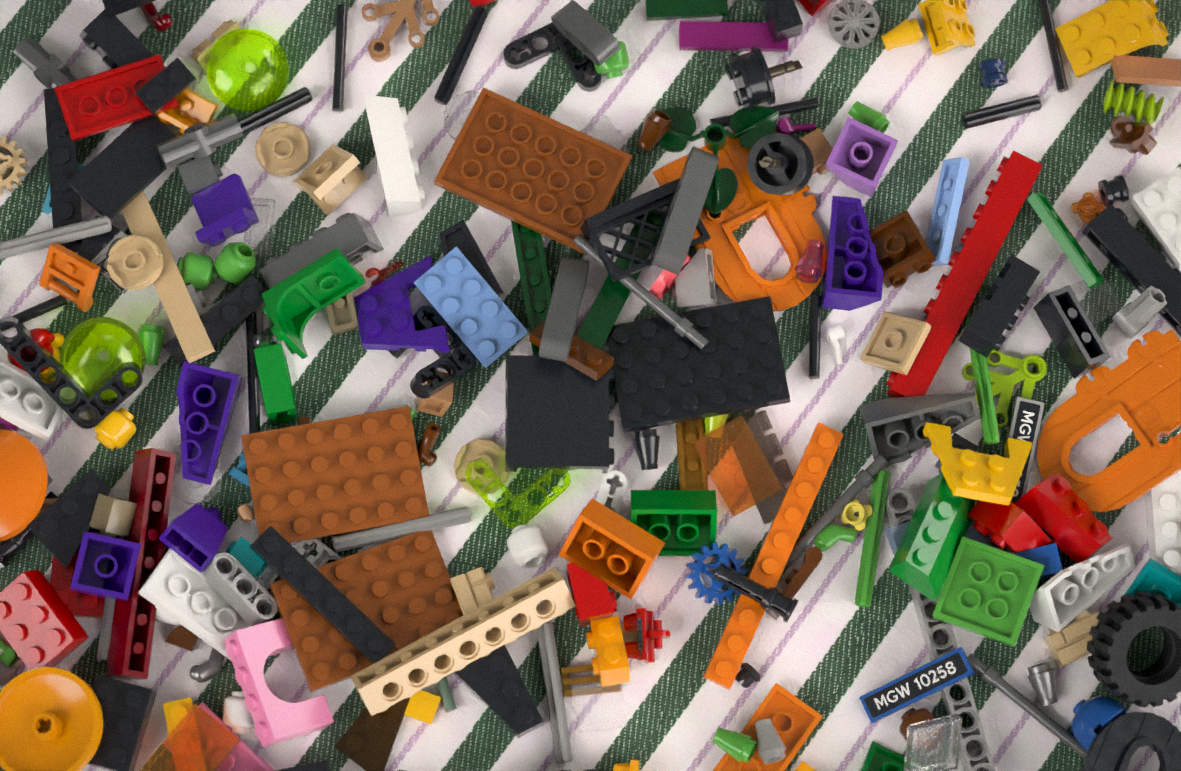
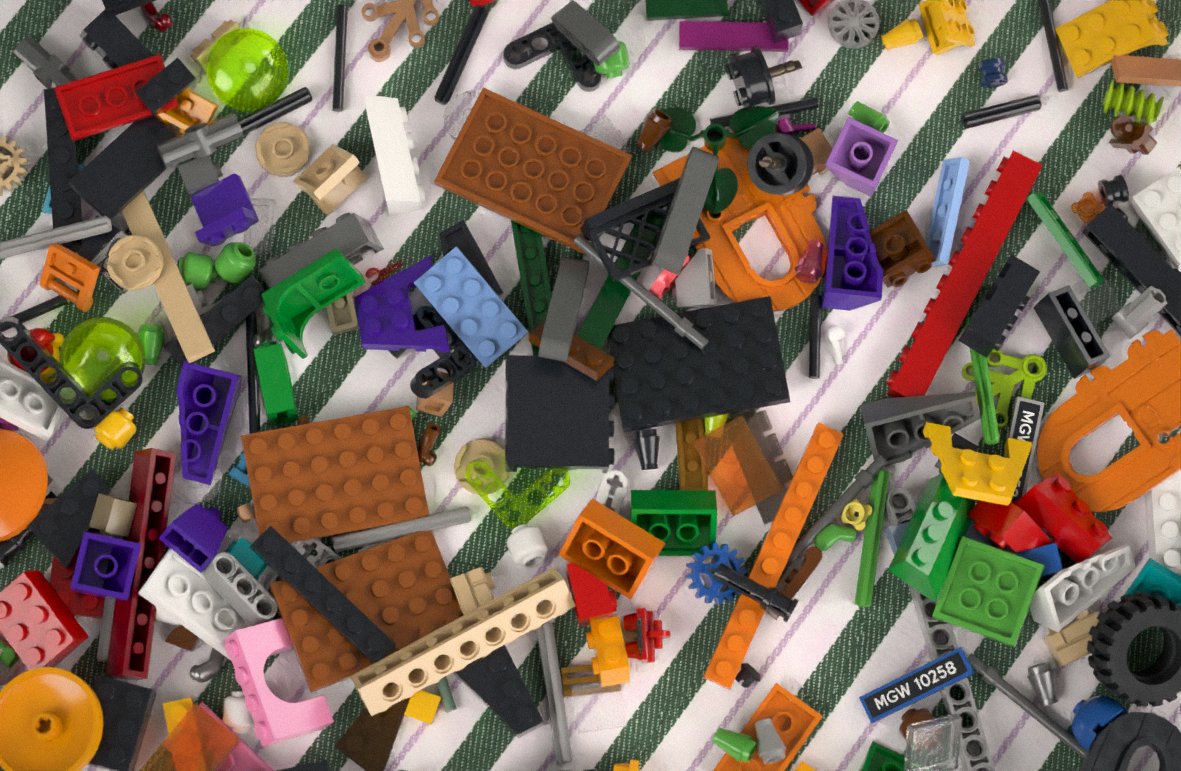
(895, 342): tan tile -> none

